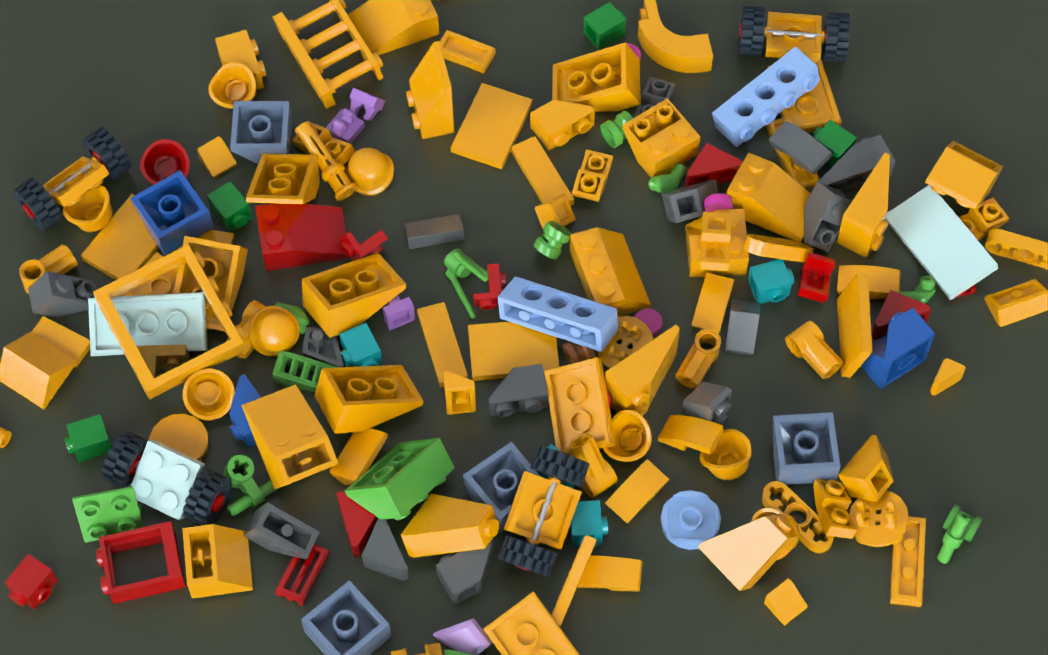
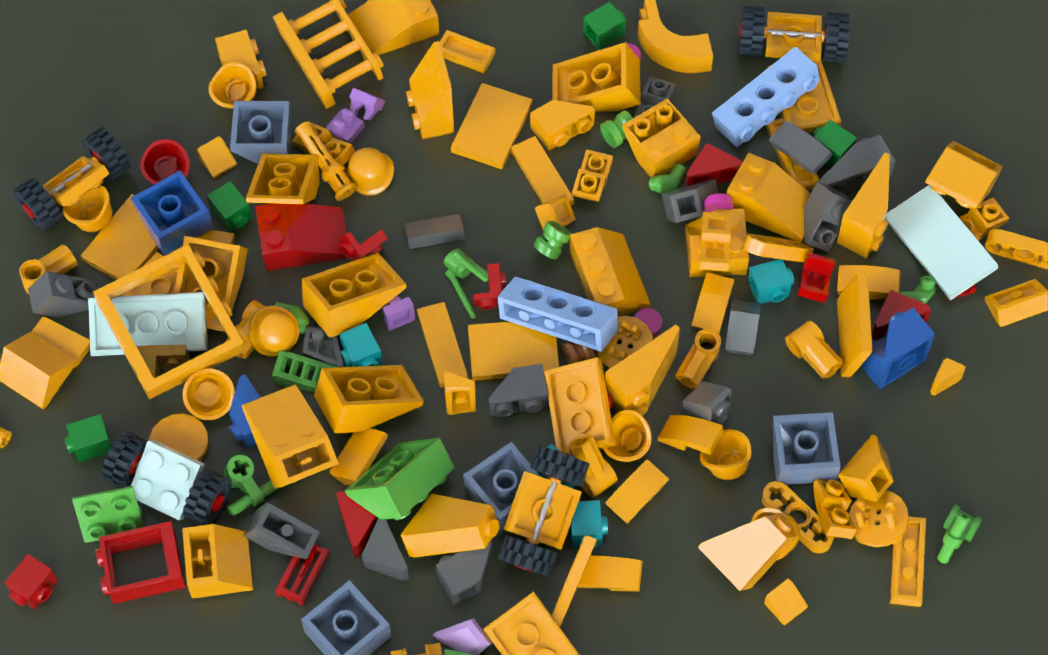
(690, 519): light blue tile -> none

